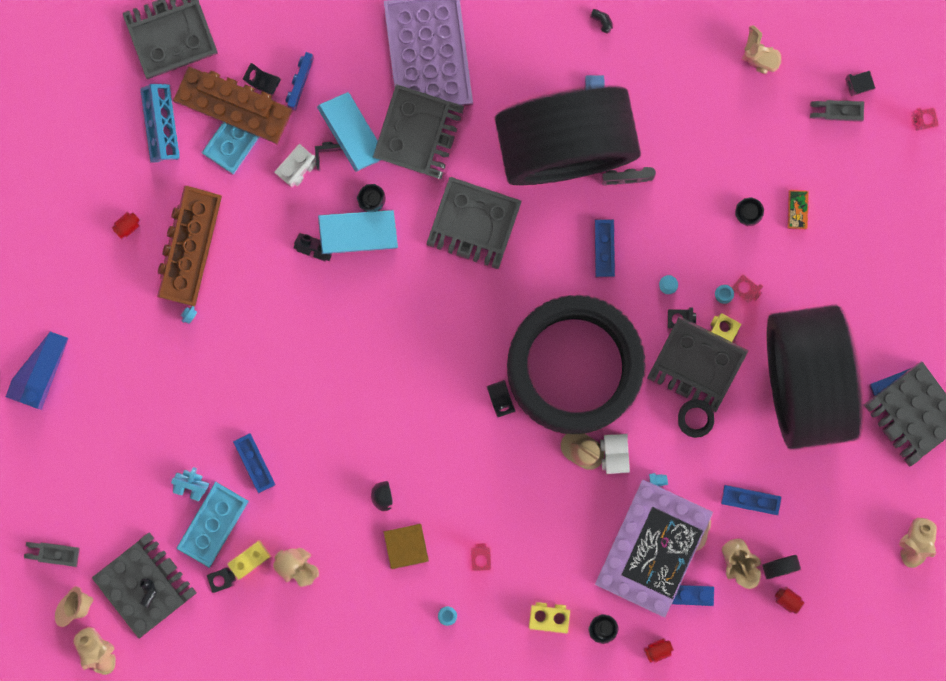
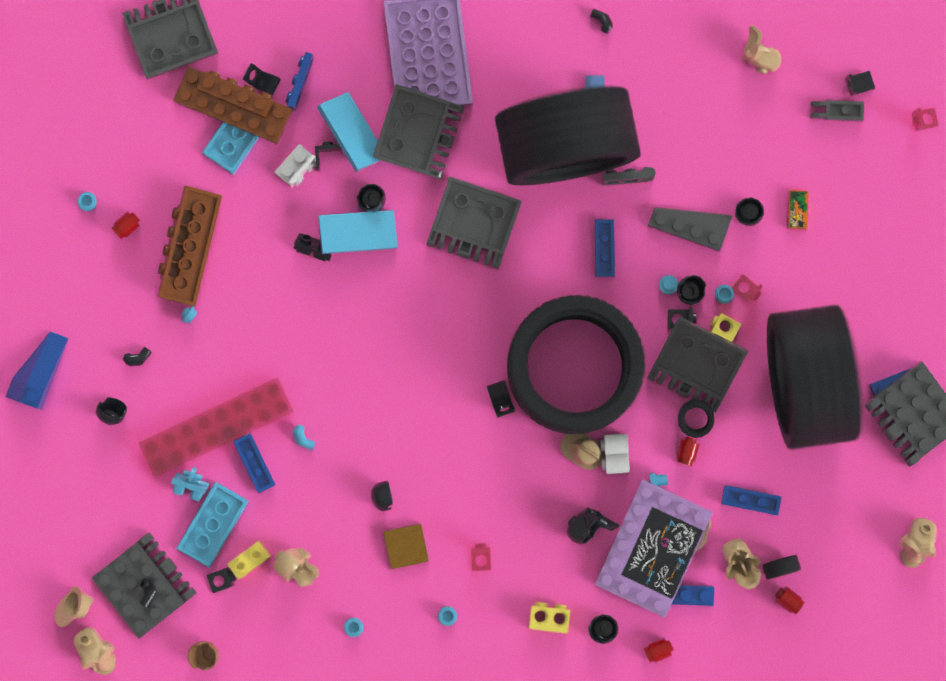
(54, 554): dark grey hinge -> none
(87, 201): none -> medium azure plate
(111, 411): none -> black hair
(137, 359): none -> black arm
(155, 122): dark azure fence -> none
(203, 655): none -> medium nougat hair
(216, 427): none -> clear pink plate
(300, 439): none -> medium azure arm
(353, 627): none -> medium azure plate
(586, 523): none -> black head
(687, 451): none -> red brick
(691, 289): none -> black hair
(697, 227): none -> dark grey wing

